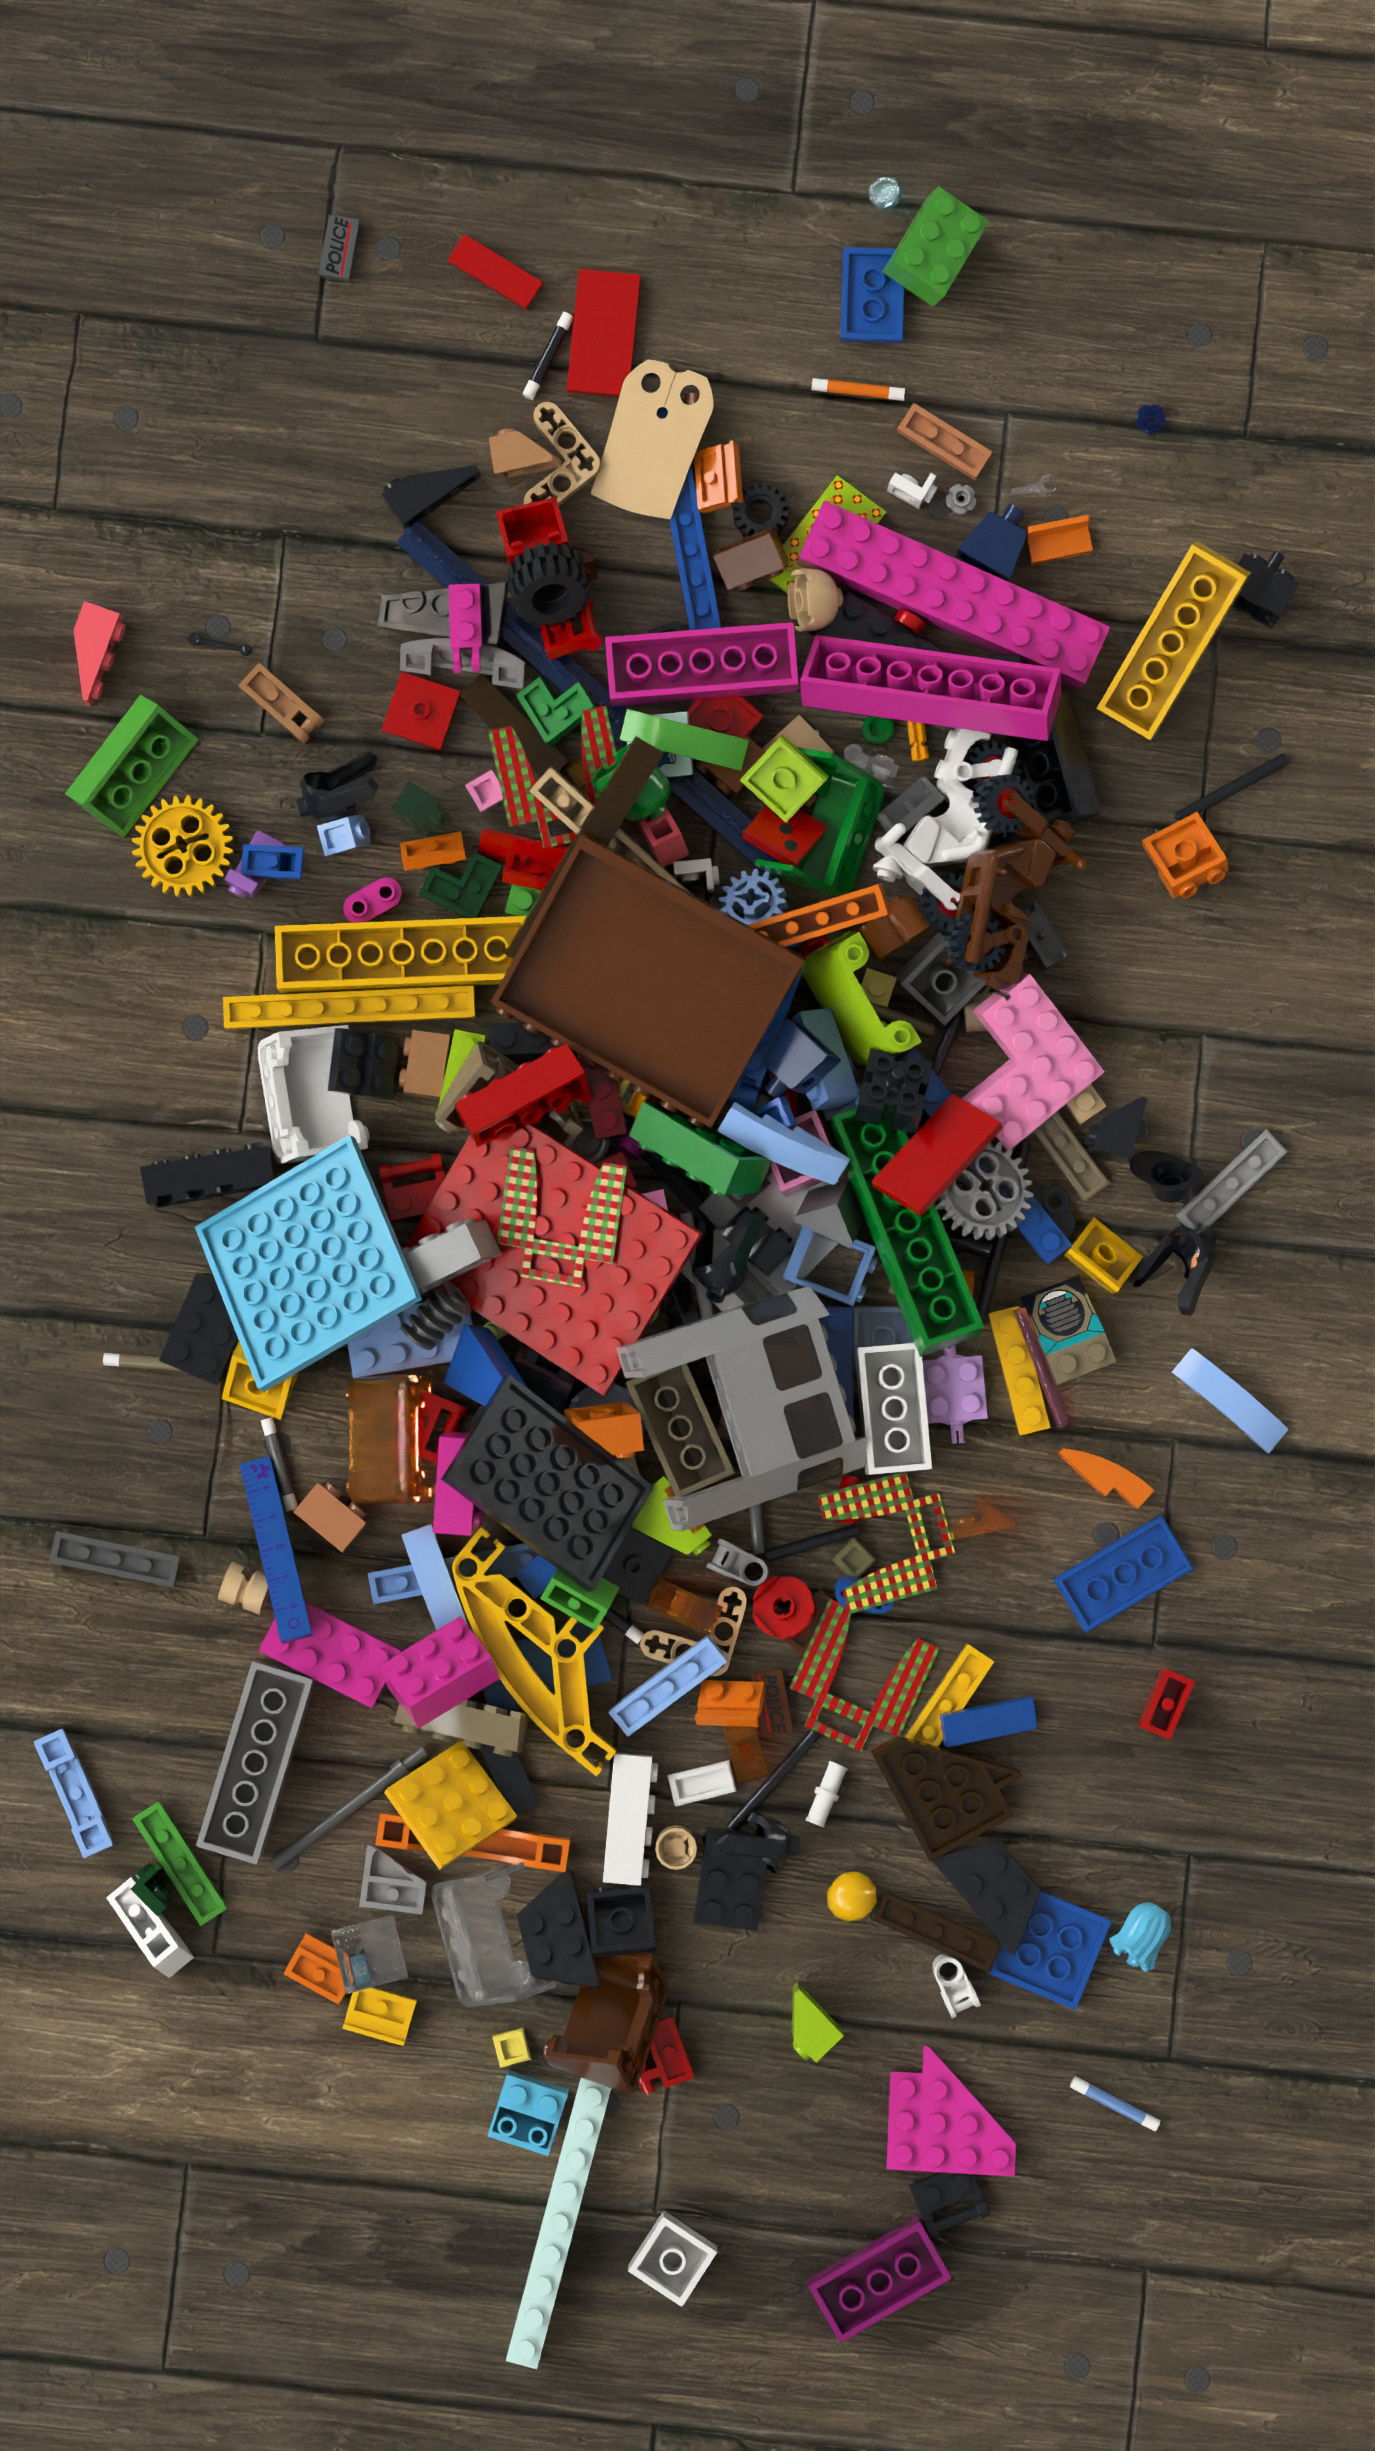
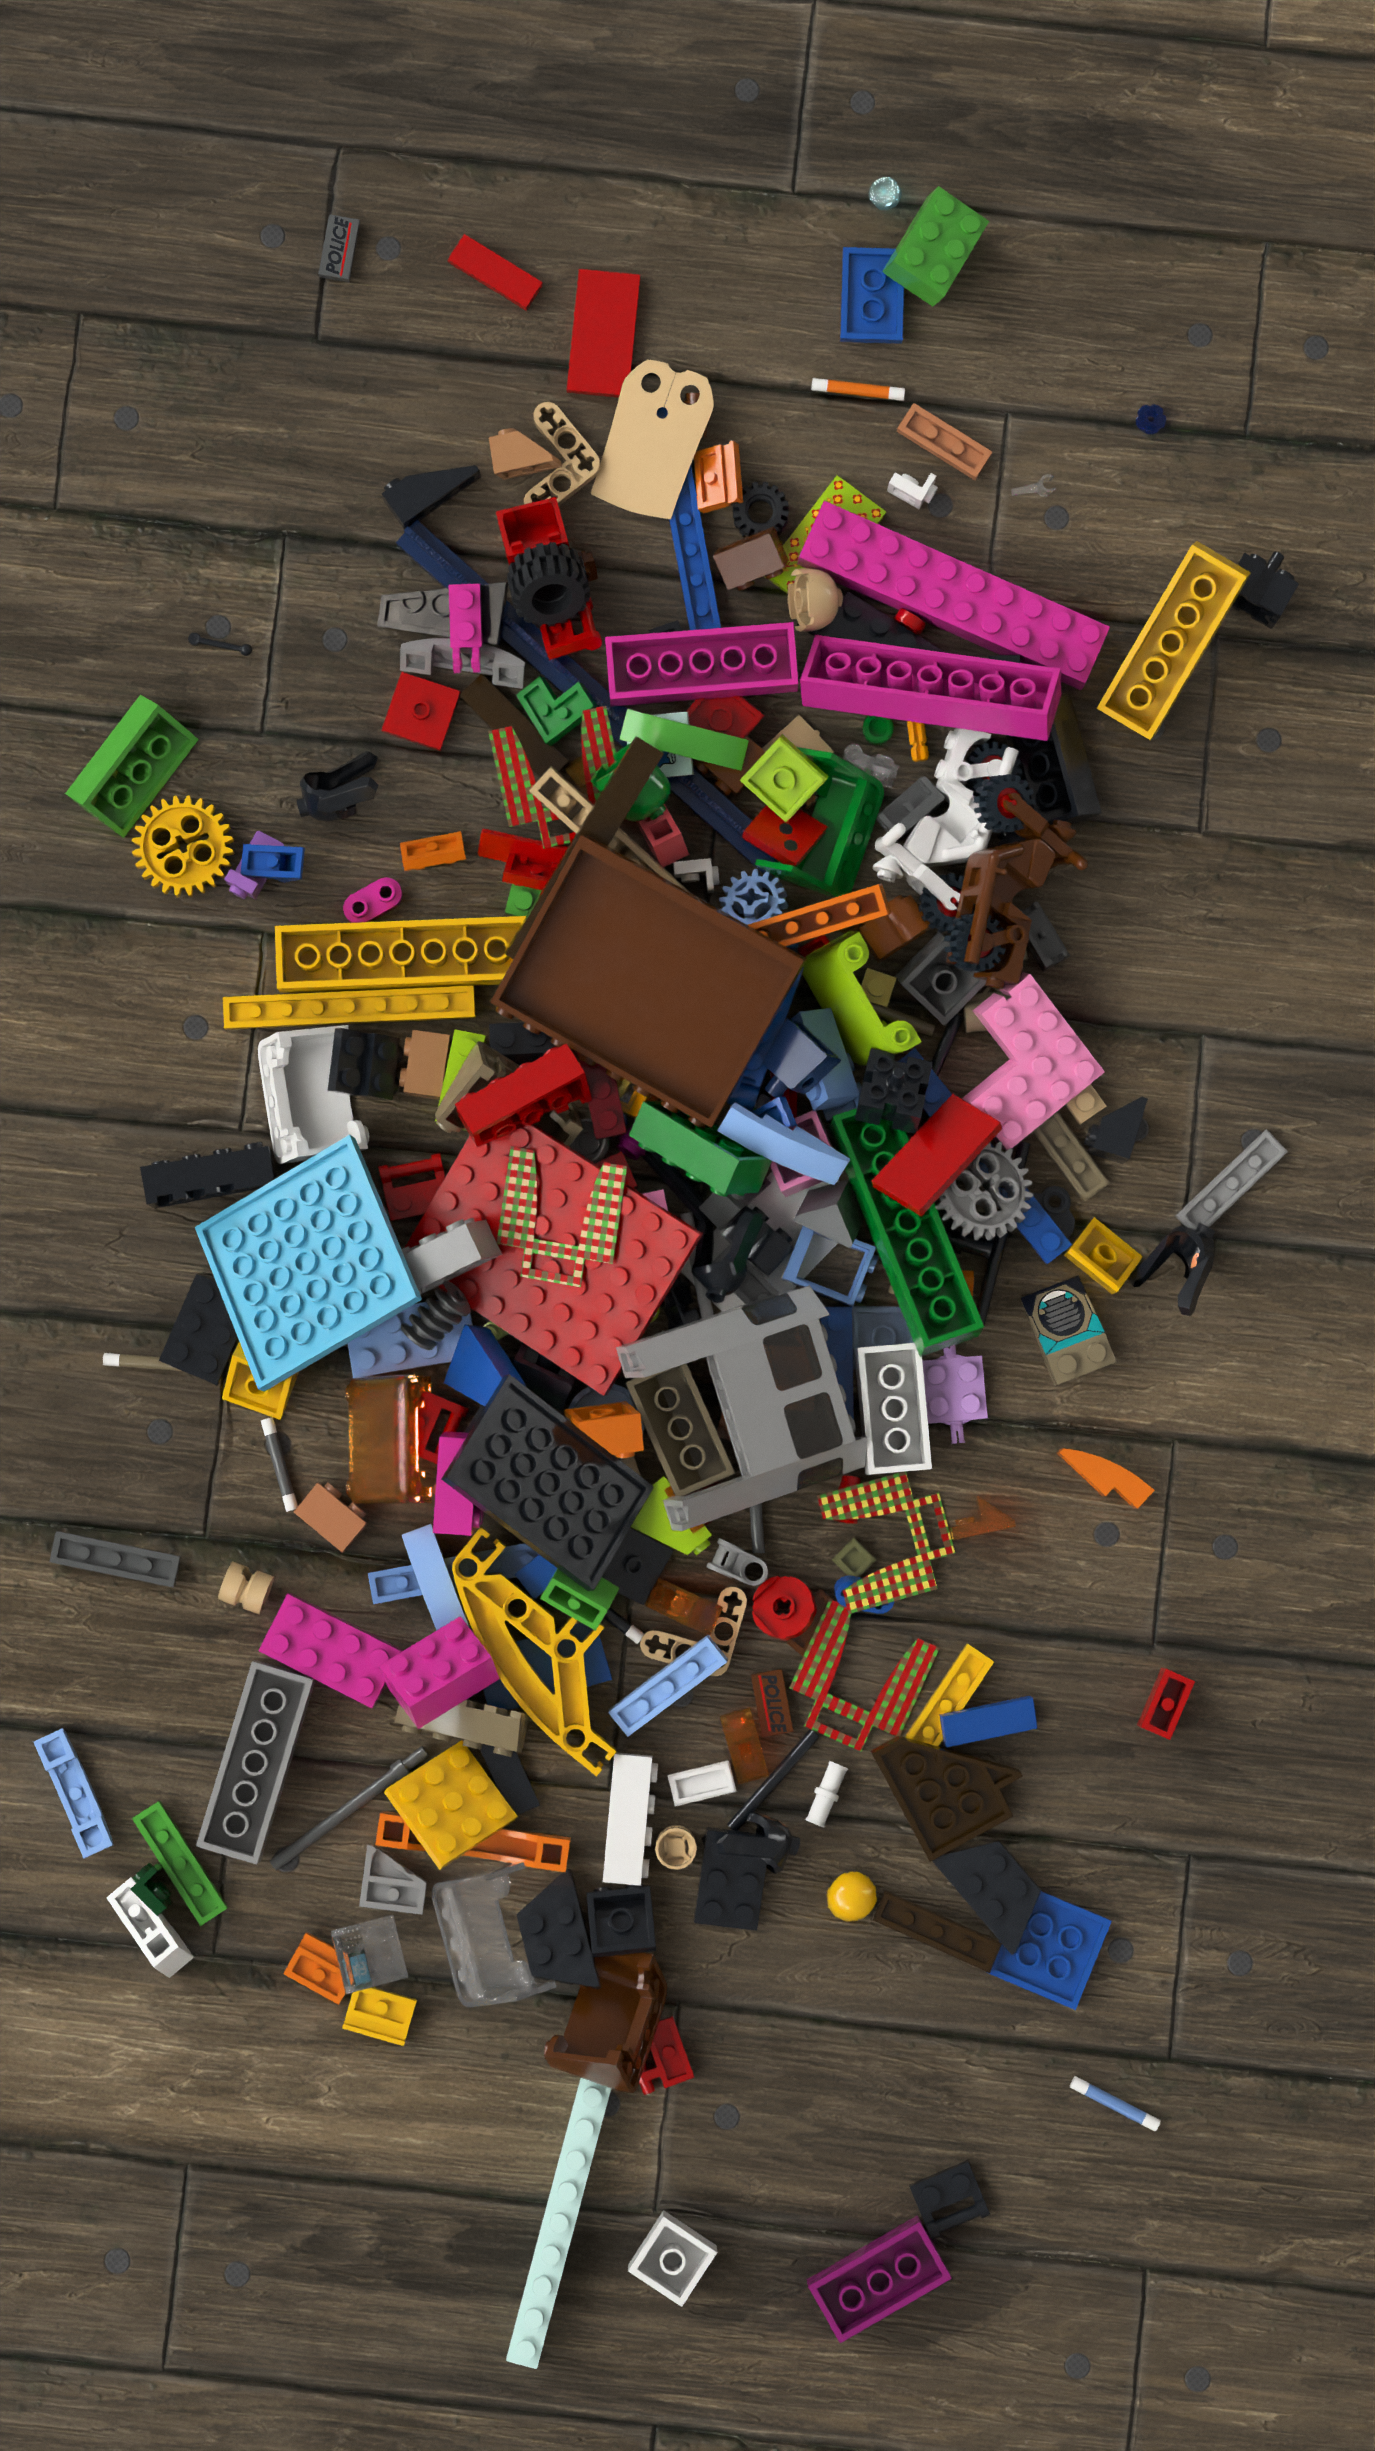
(94, 640): coral slope -> none
(276, 1550): blue tile -> none
(280, 702): medium nougat plate -> none
(344, 834): light blue bracket -> none
(419, 810): clear green brick -> none
(462, 896): dark green plate -> none
(485, 791): bright pink plate -> none
(511, 2047): light yellow tile -> none
(528, 2112): medium azure slope -> none
(548, 355): black bar -> none
(730, 1703): orange plate -> none
(812, 1542): black bar -> none
(812, 2027): lime slope -> none
(943, 2126): dark pink wing -> none
(957, 506): light grey plate -> none
(957, 1989): white piece -> none
(995, 543): dark blue torso -> none
(1018, 1373): yellow plate -> none
(1041, 1367): clear pink bar -> none
(1059, 540): orange panel -> none
(1123, 1573): blue tile -> none
(1143, 1935): medium azure piece -> none
(1167, 1175): black piece -> none
(1186, 856): orange plate -> none
(1230, 1400): light blue slope -> none
(1233, 787): black bar -> none

